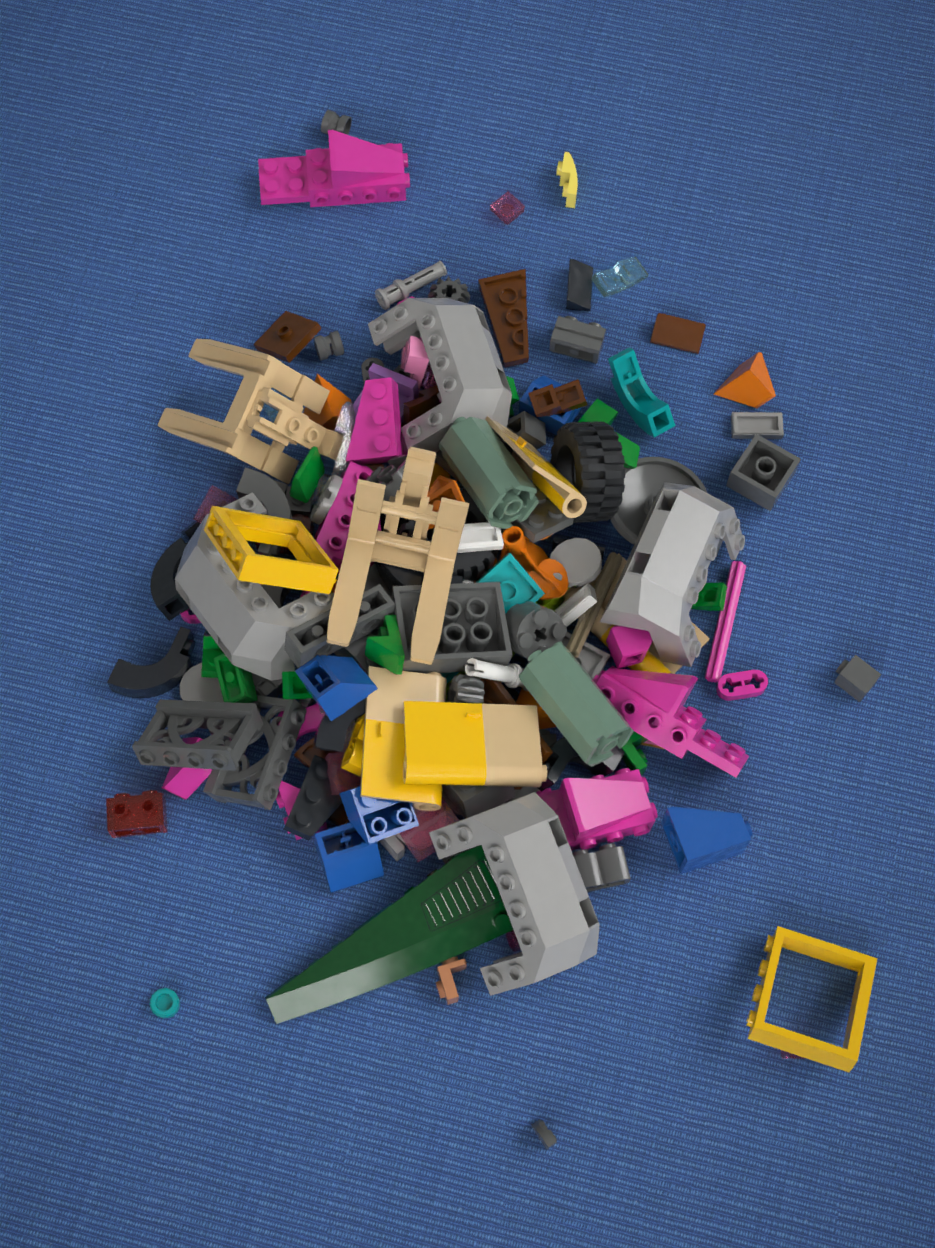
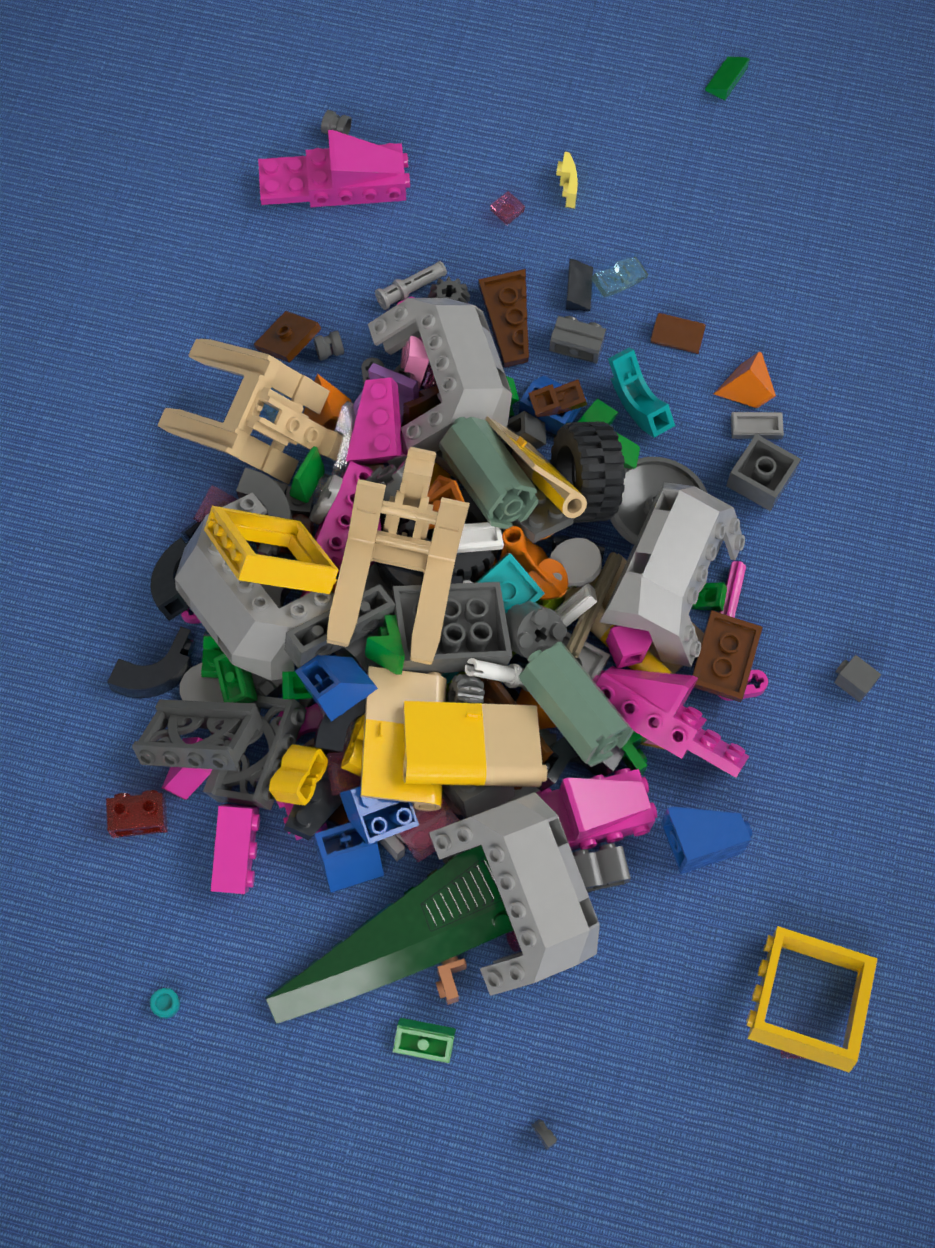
(235, 848): none -> dark pink wedge
(298, 774): none -> yellow brick
(424, 1040): none -> green slope
(726, 656): none -> reddish brown plate
(727, 77): none -> green slope

